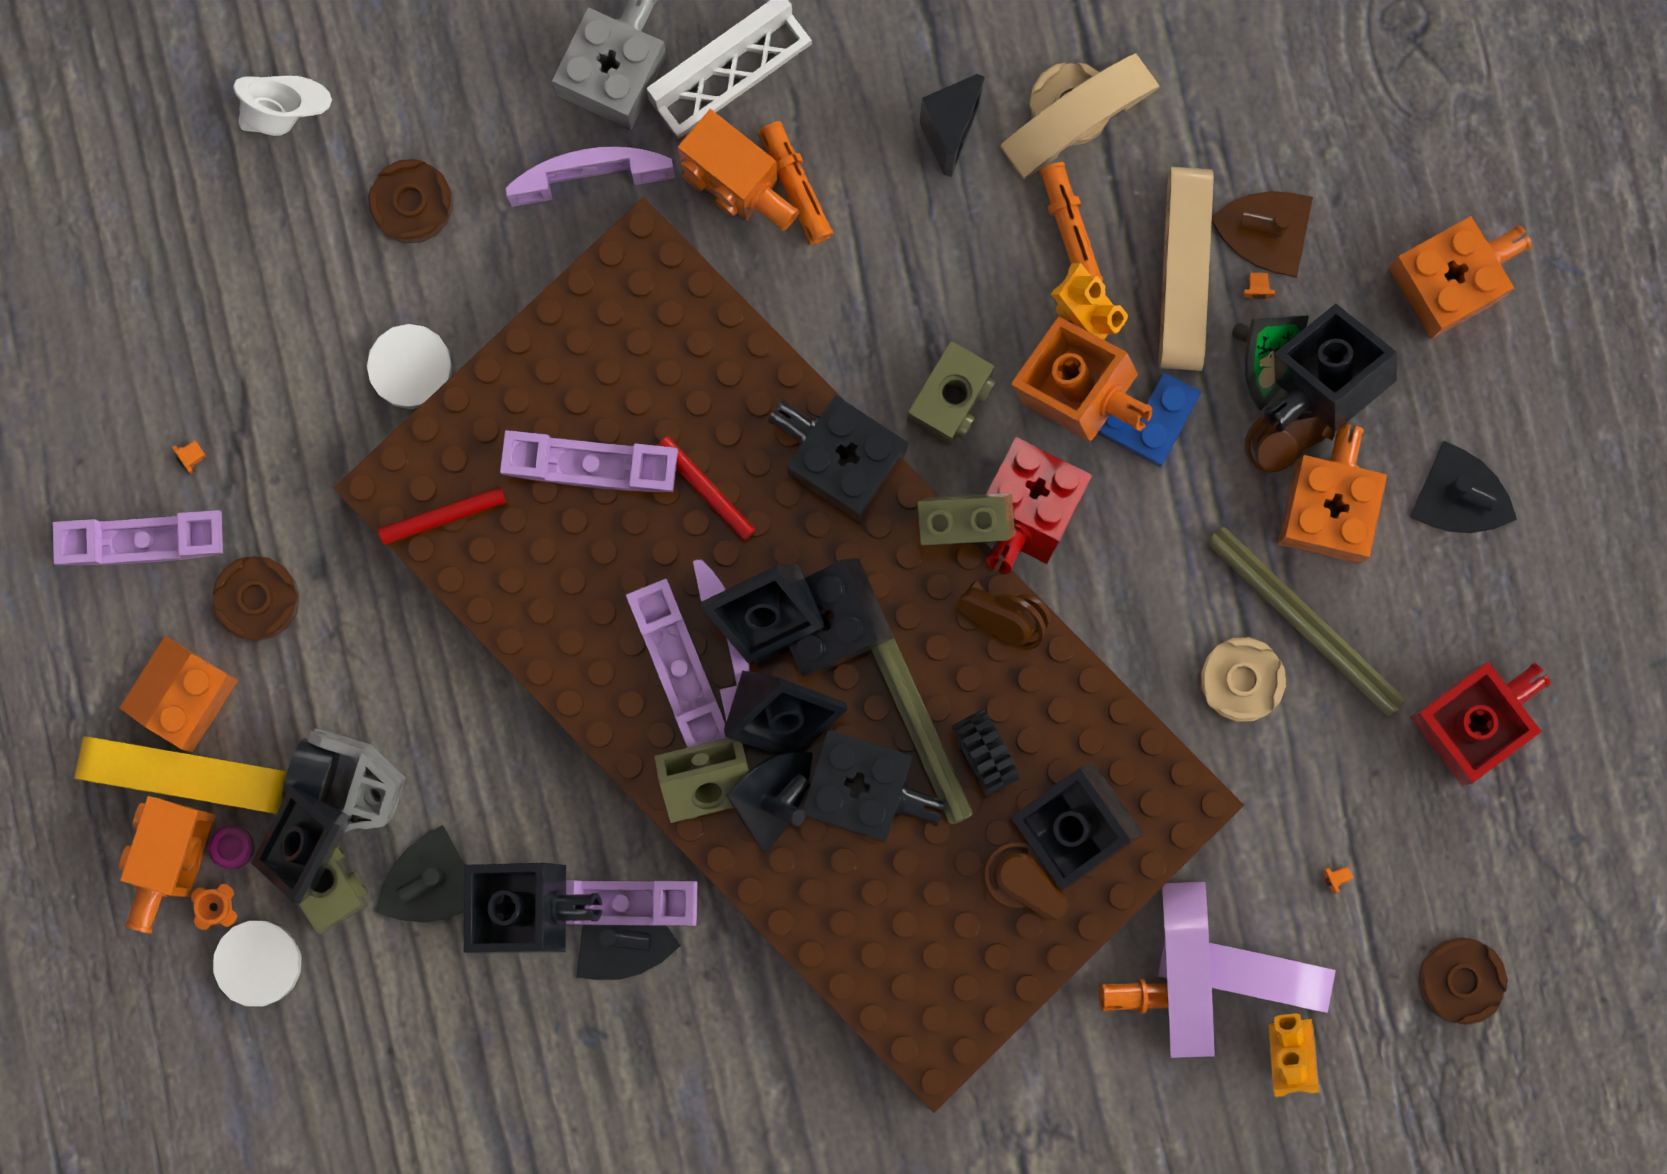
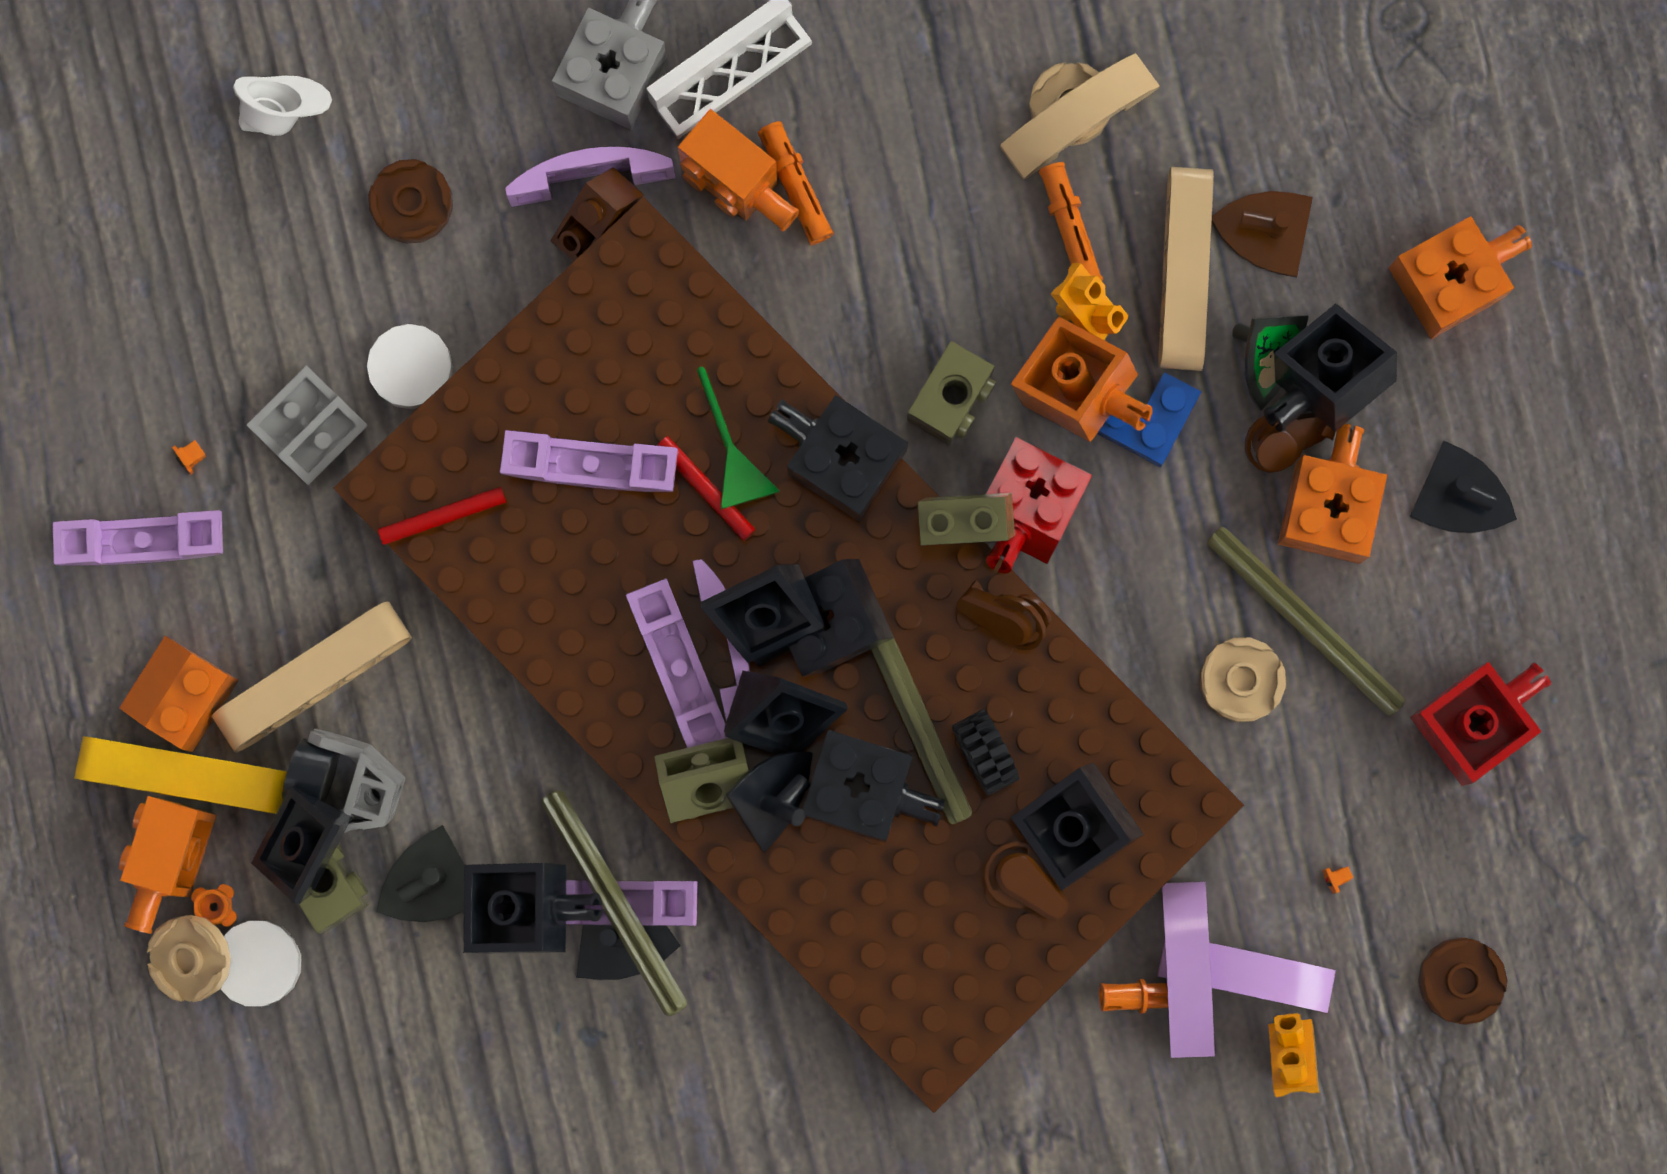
(188, 958): none -> tan tile
(231, 847): magenta tile -> none
(255, 598): reddish brown tile -> none
(307, 425): none -> light grey slope
(311, 677): none -> tan beam
(595, 211): none -> reddish brown slope
(614, 903): none -> olive axle
(741, 478): none -> green piece
(948, 118): black slope -> none
(1258, 287): orange piece -> none

